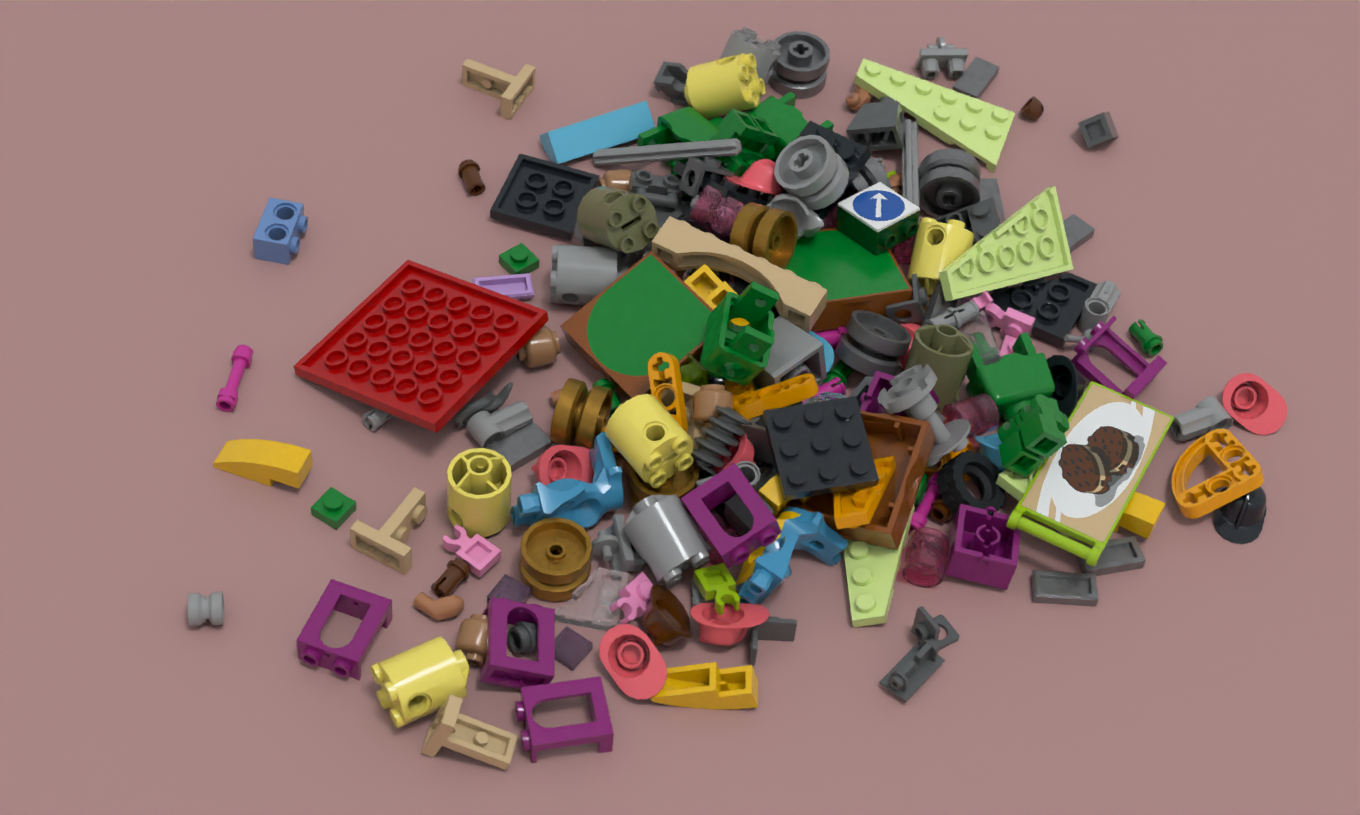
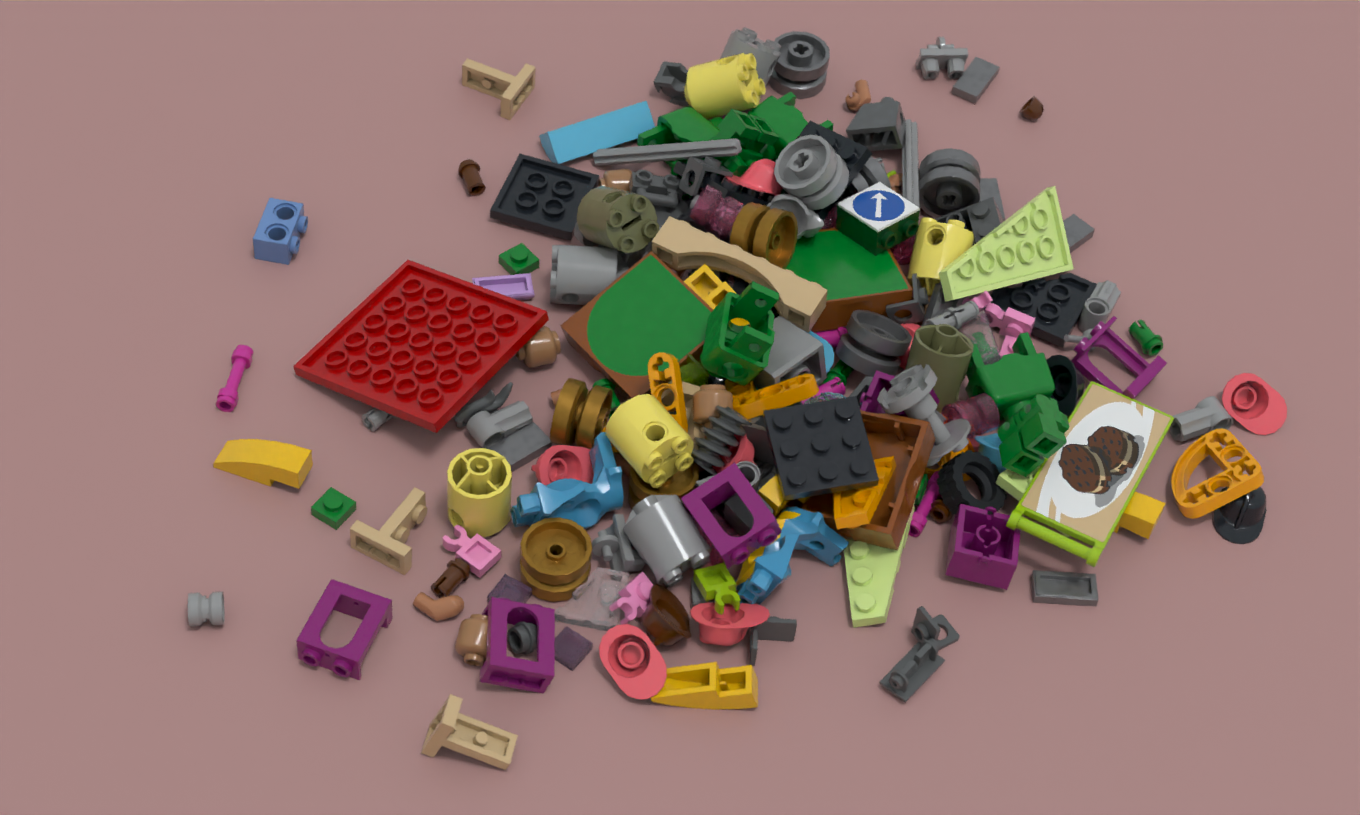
(420, 680): light yellow cylinder -> none
(540, 738): magenta panel -> none
(925, 557): clear pink wheel -> none
(942, 111): yellowish green wing -> none
(1098, 129): dark grey panel -> none
(1117, 556): flat silver tile -> none

